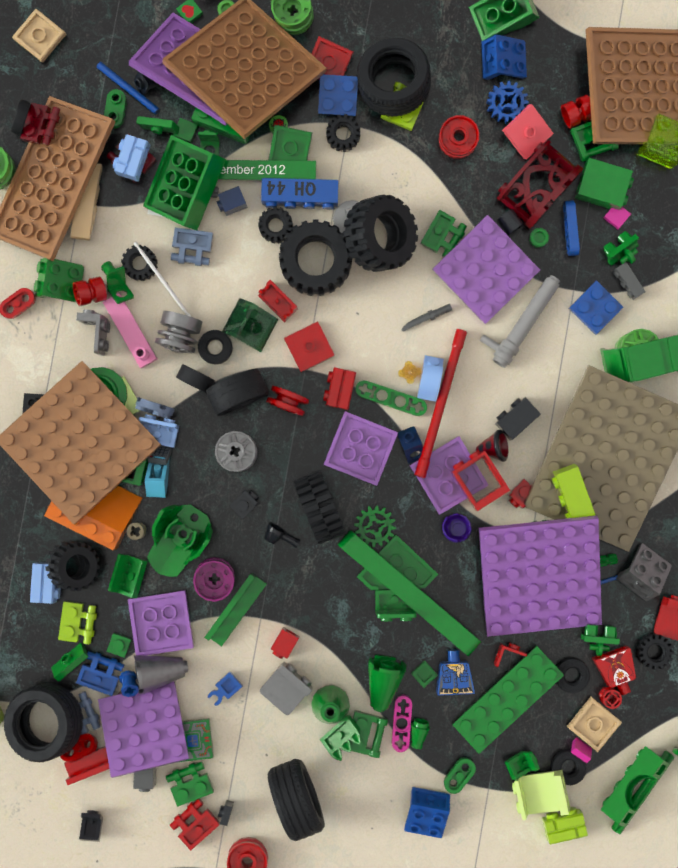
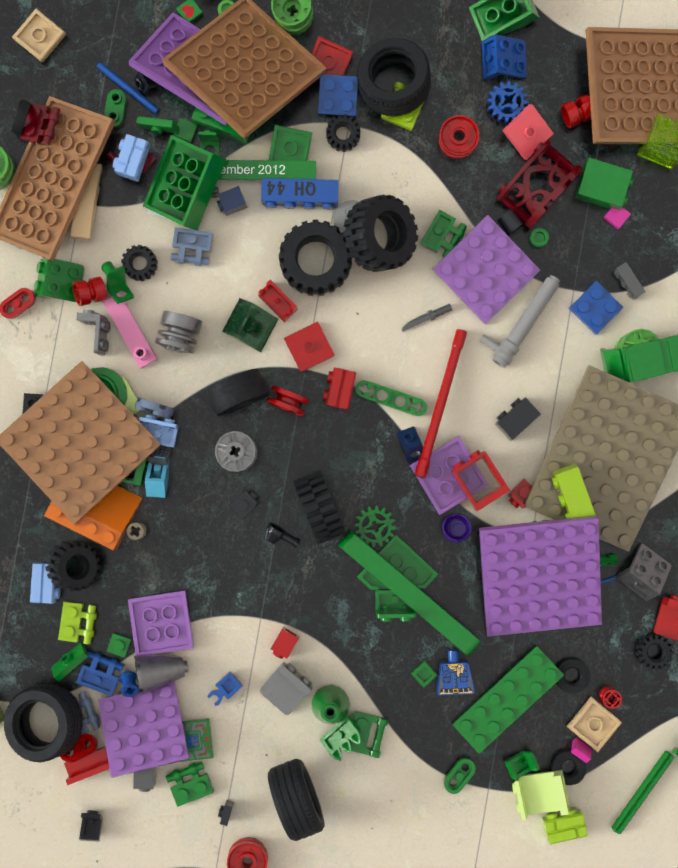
(127, 575): green bracket -> none
(161, 279): white piece -> none
(172, 550): green piece -> none
(194, 378): black tyre -> none
(199, 828): red plate -> none
(203, 343): black tyre -> none
(206, 587): magenta wheel -> none
(236, 609): green fence -> none
(267, 217): black tyre -> none
(277, 120): tile -> none
(360, 448): medium lavender plate -> none
(384, 680): green cone -> none
(408, 709): dark pink beam -> none
(414, 372): clear yellow plate -> none
(419, 732): green cone -> none
(427, 812): blue bracket -> none
(430, 378): light blue brick -> none
(495, 446): hat -> none
(511, 647): red bracket -> none
(571, 228): blue beam -> none
(582, 136): green plate -> none
(609, 637): green hips -> none
(616, 668): red torso -> none
(619, 804): green arch -> none
(623, 252): green hips -> none

